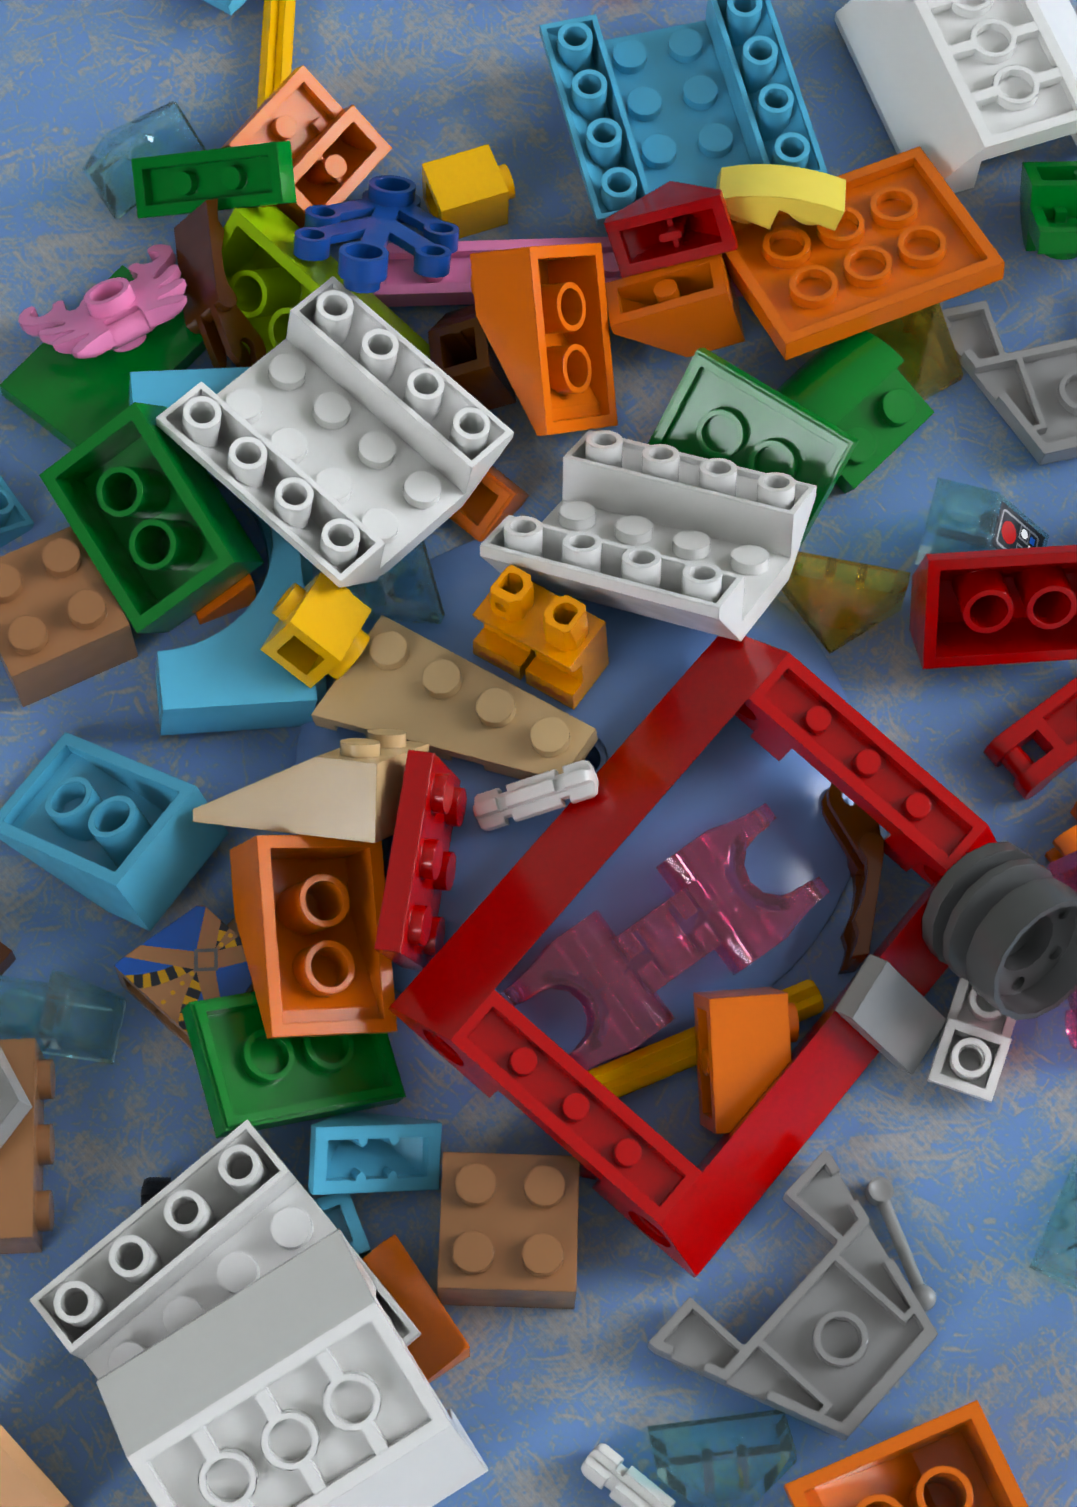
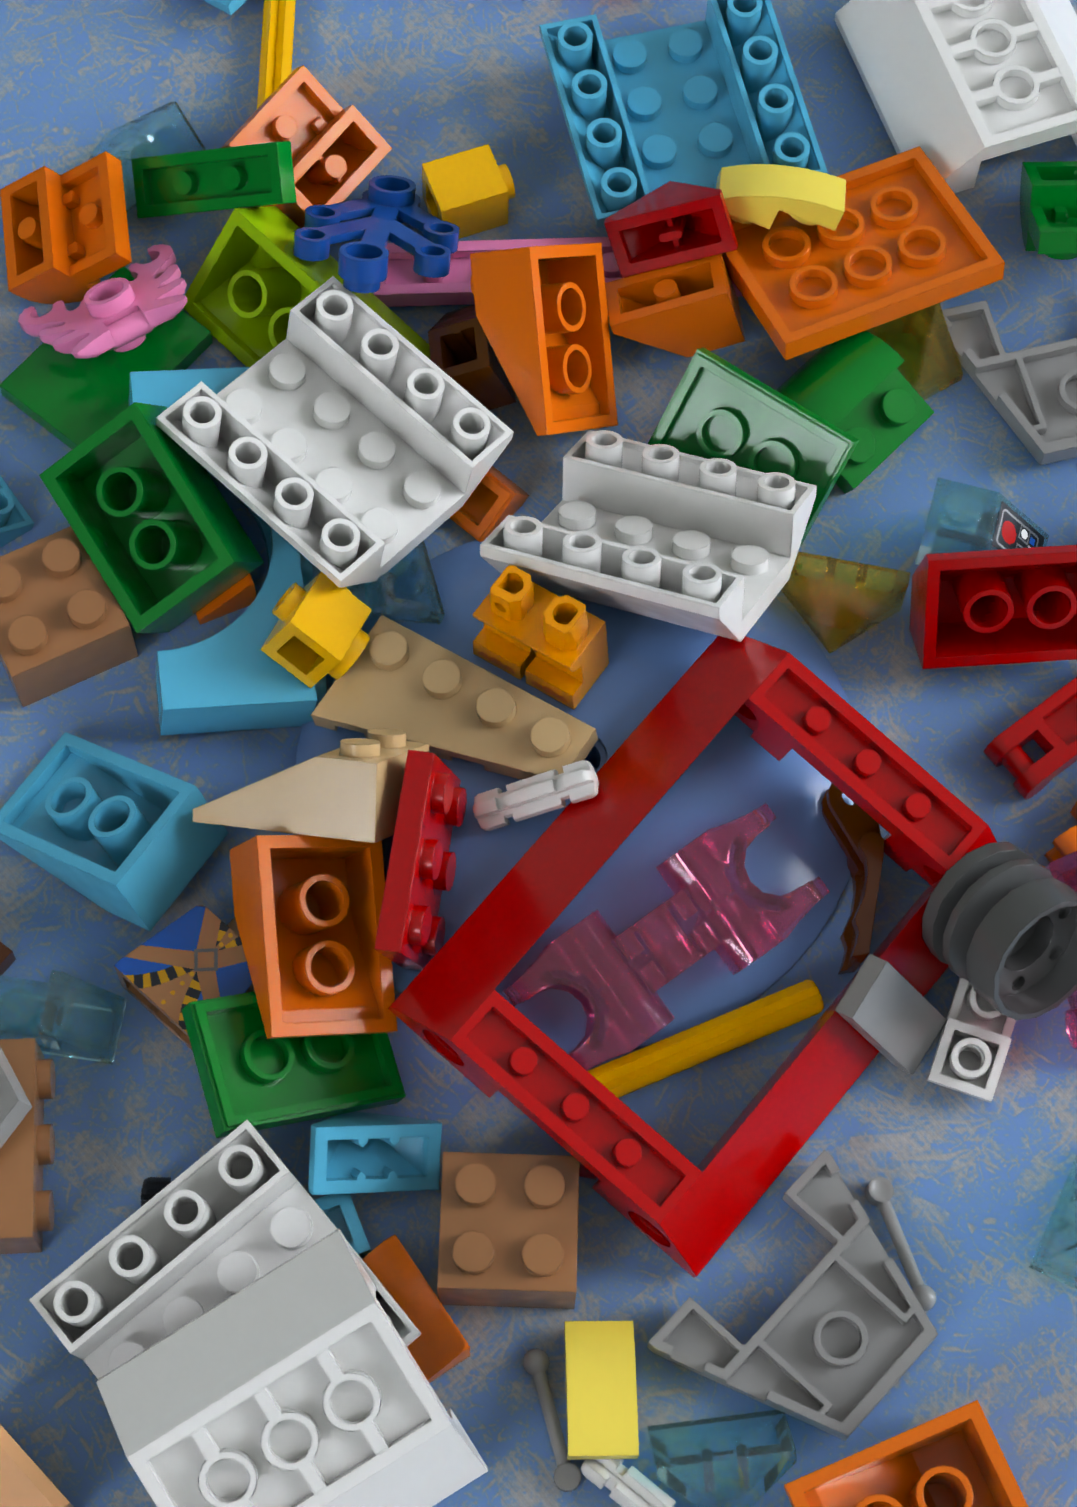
(65, 230): none -> orange brick
(210, 299): reddish brown arm -> none
(566, 1475): none -> light grey hinge
(601, 1390): none -> light yellow slope
(740, 1050): orange slope -> none

